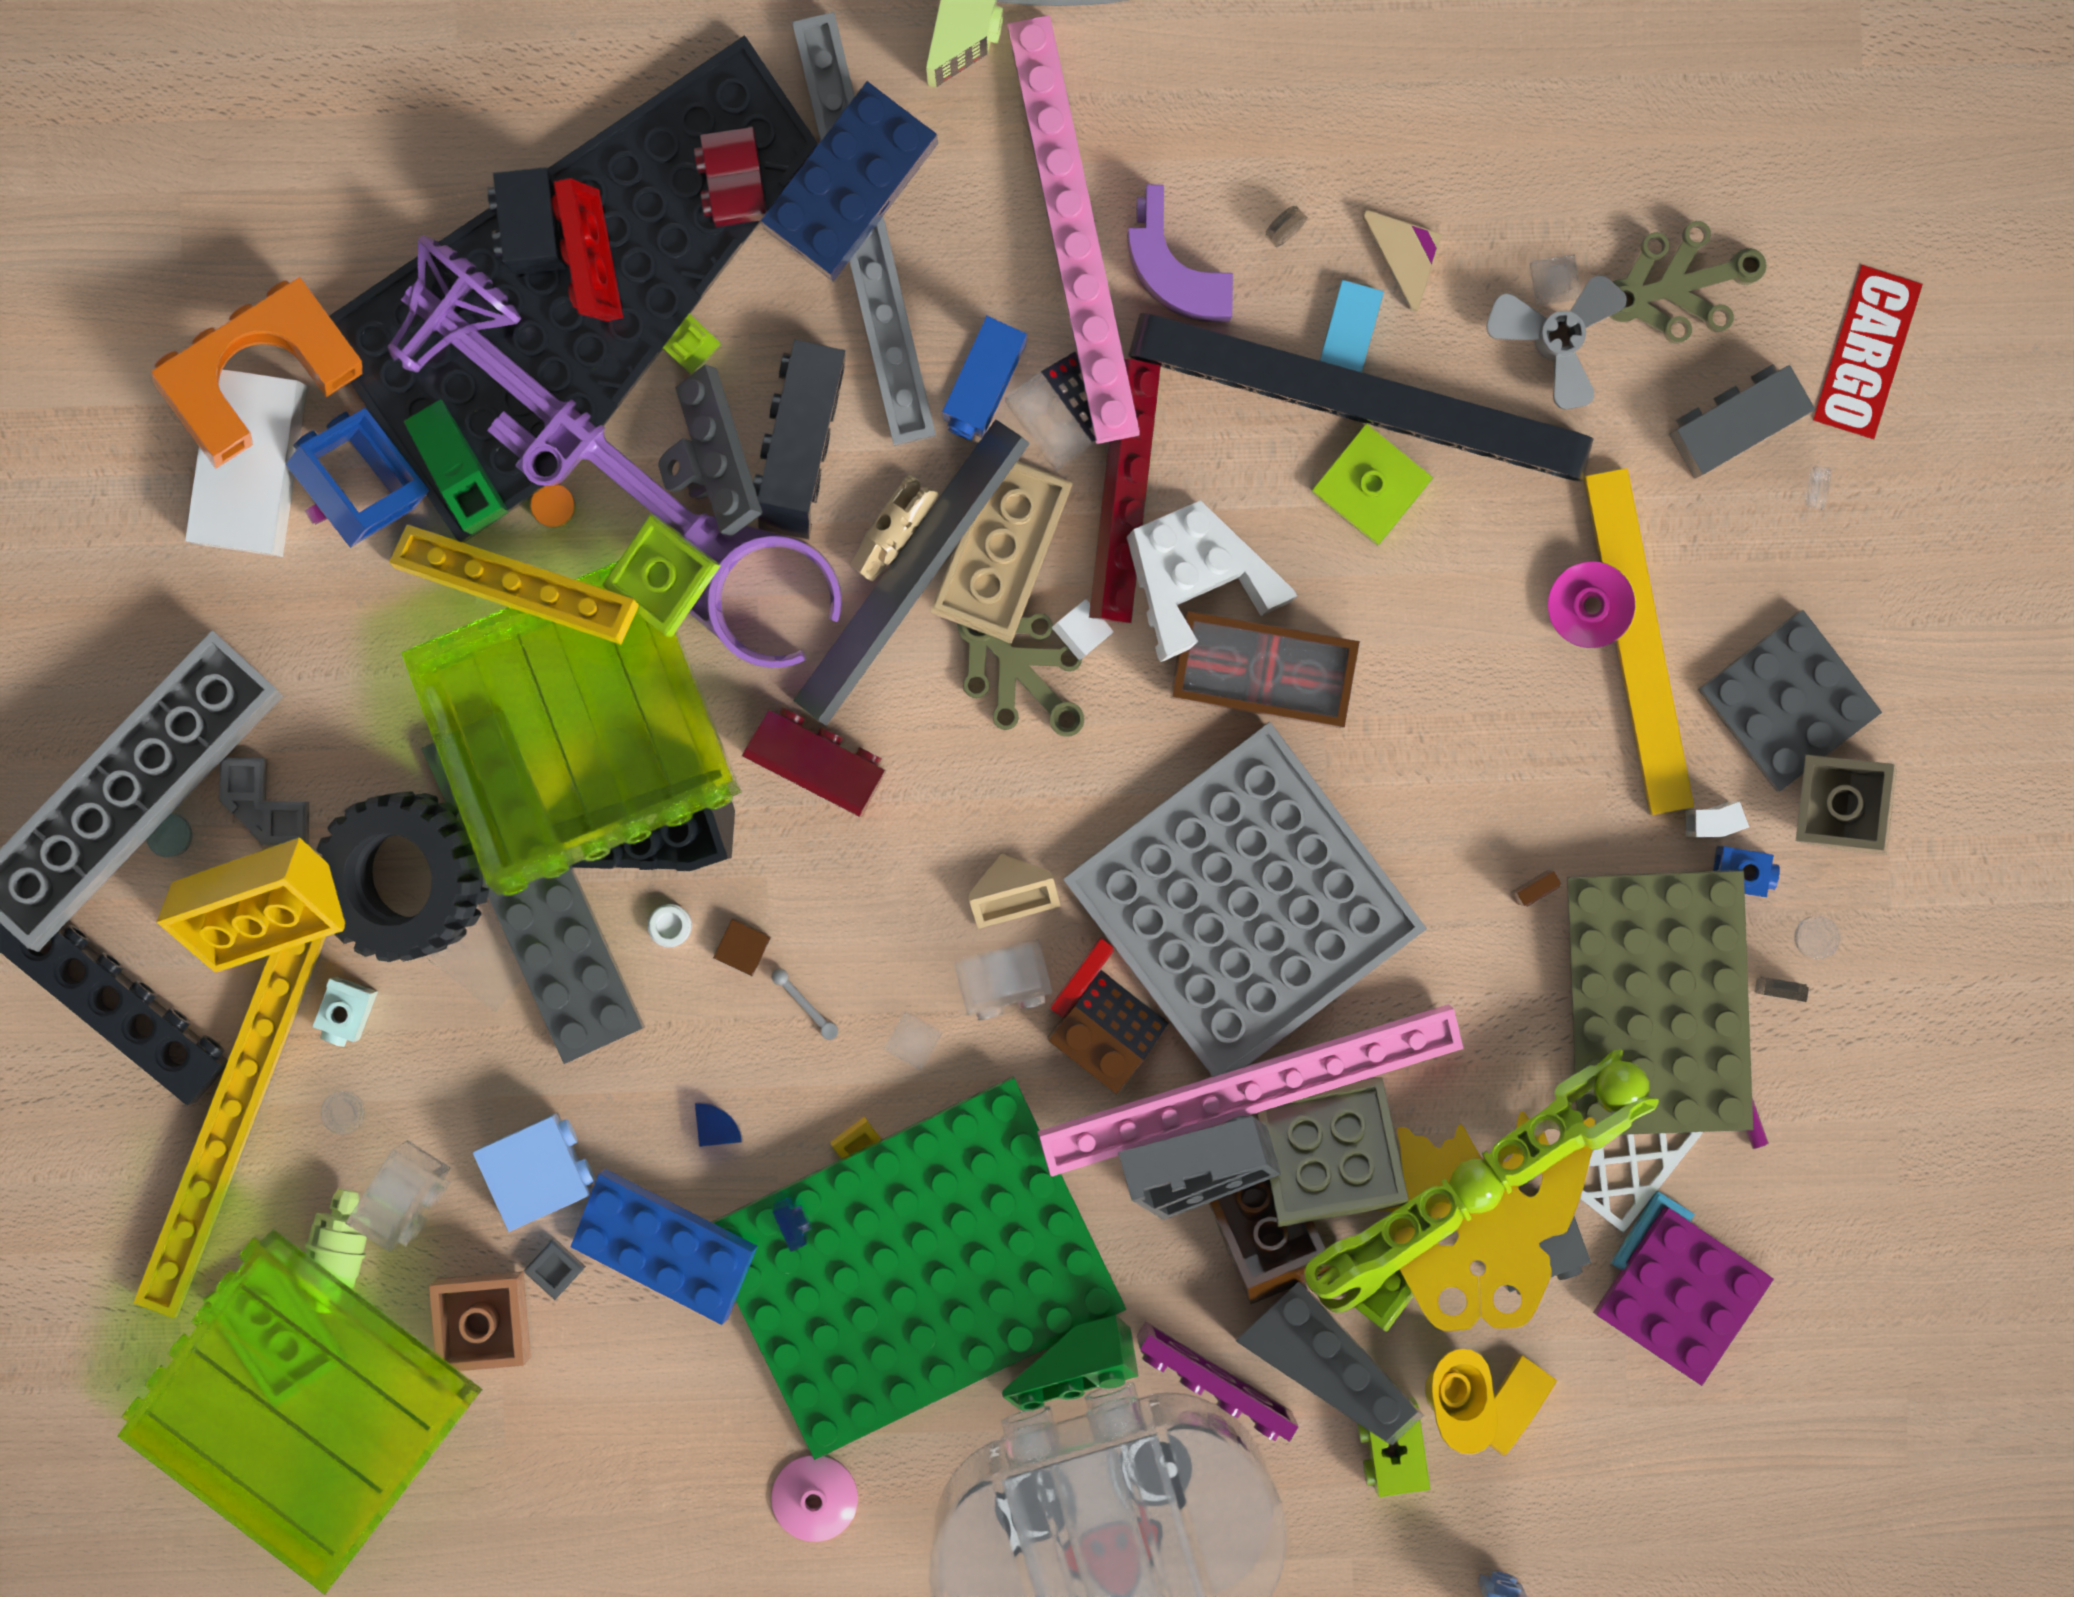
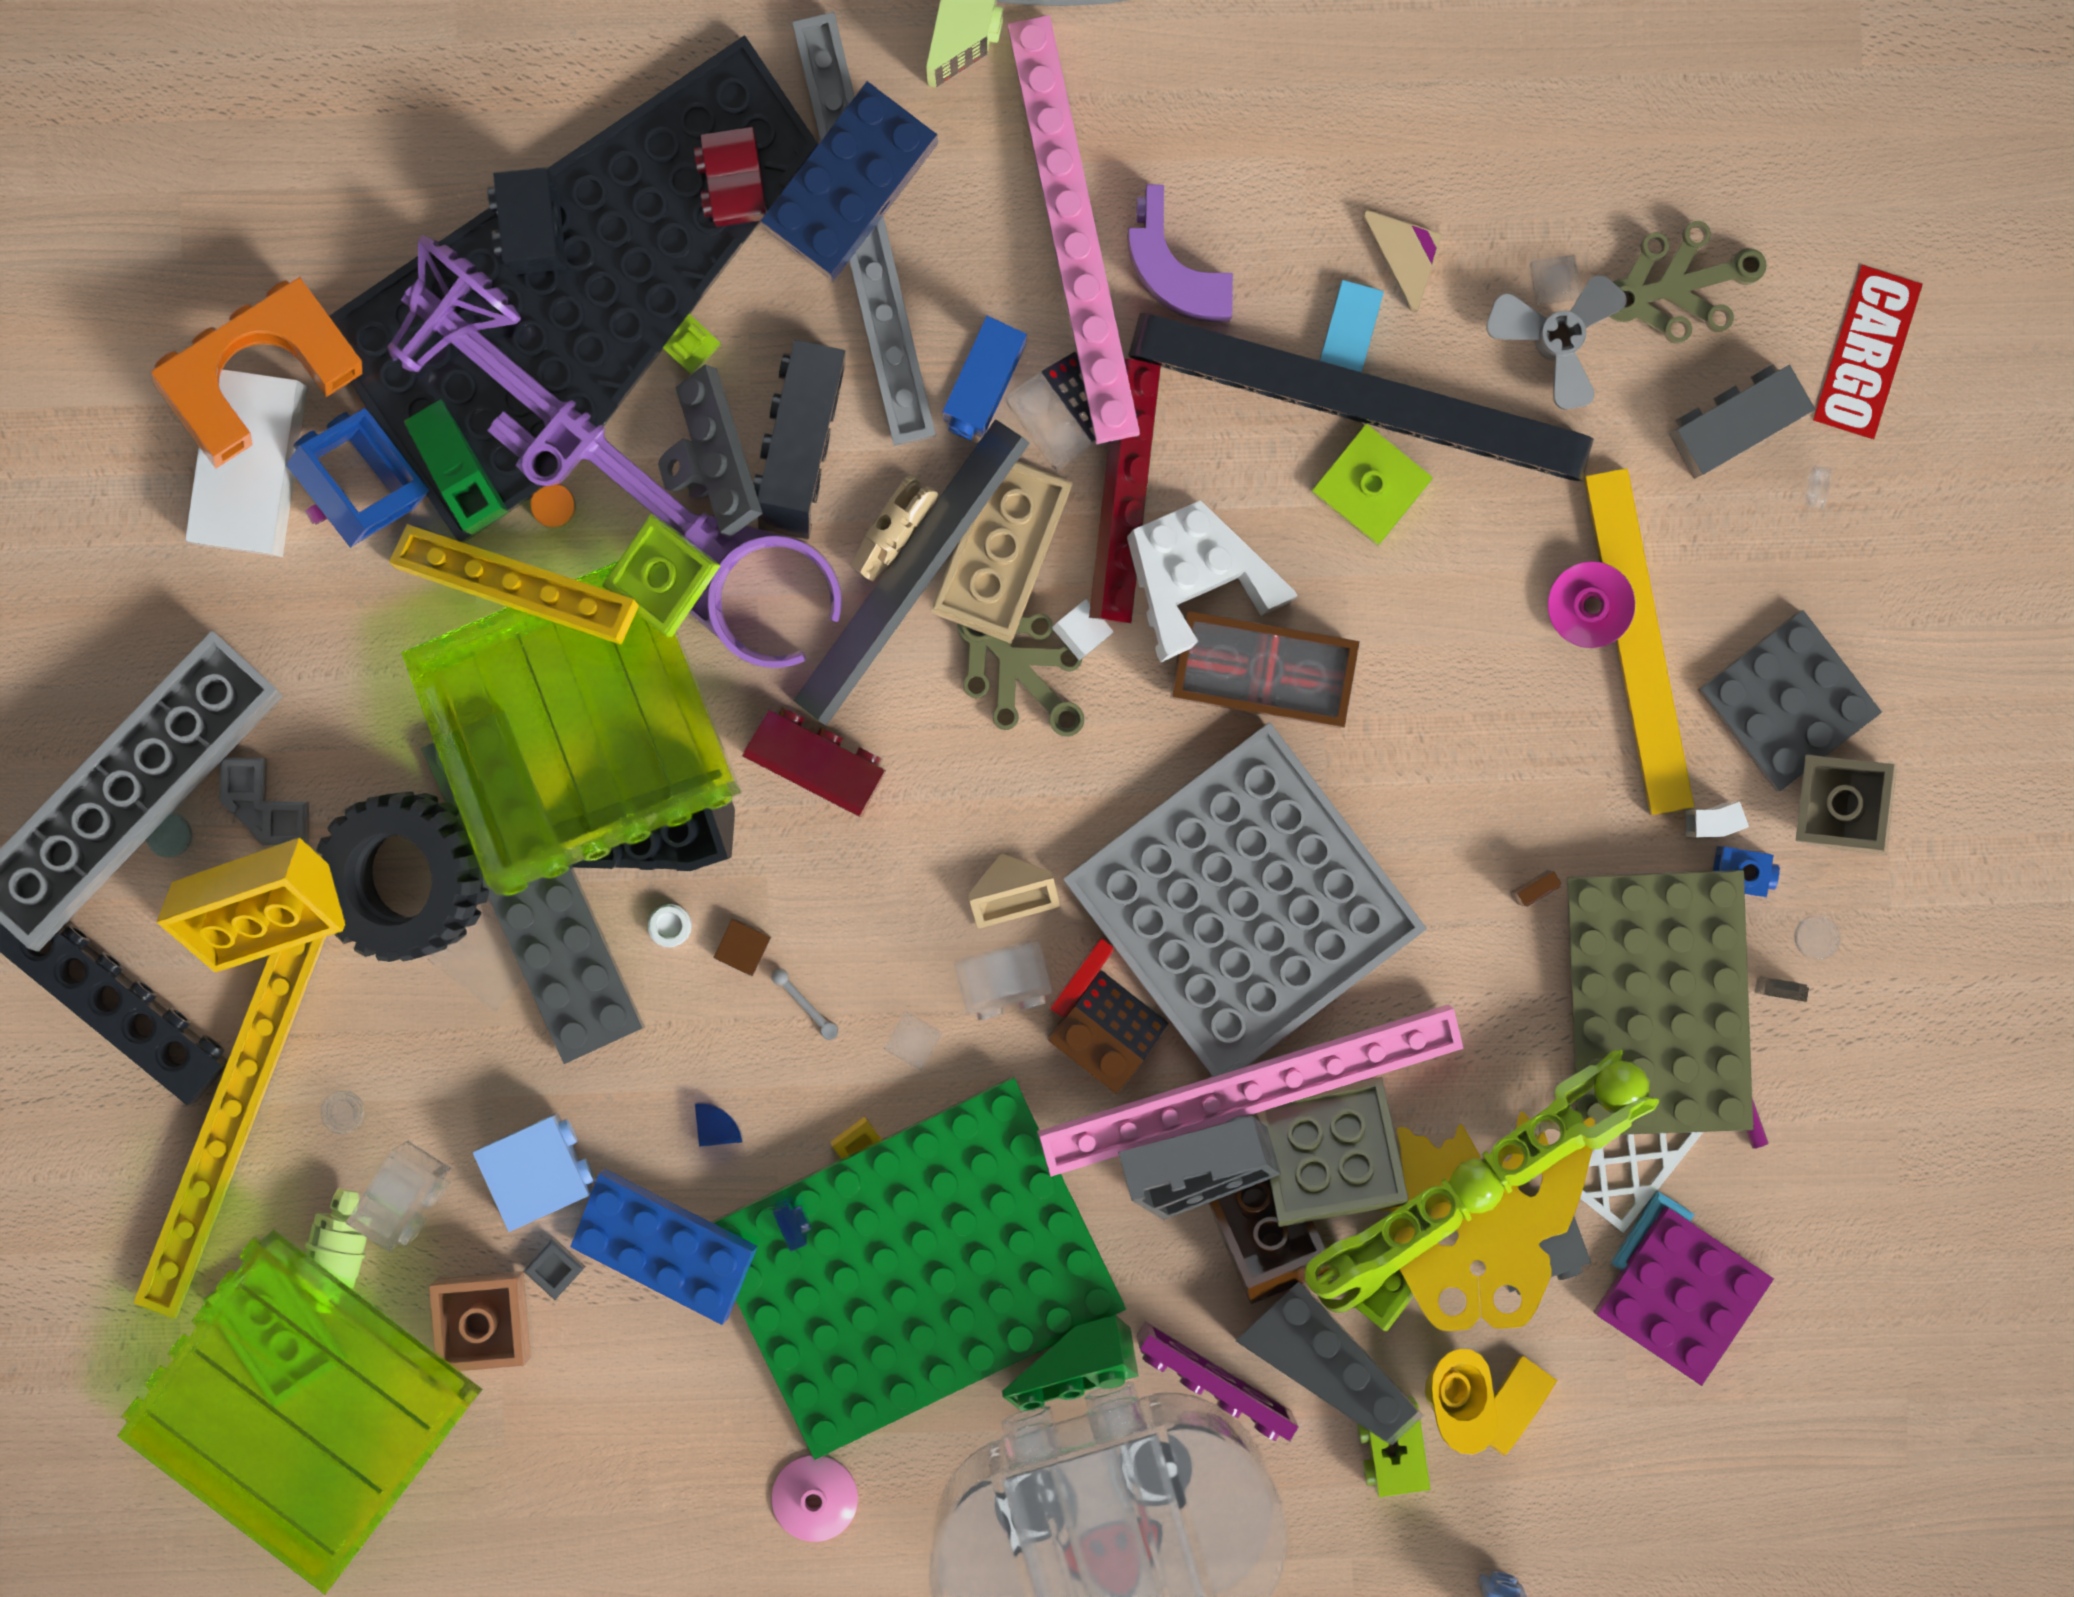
(358, 1004): light aqua brick -> none
(587, 250): red plate -> none
(1285, 226): clear smoke tile -> none

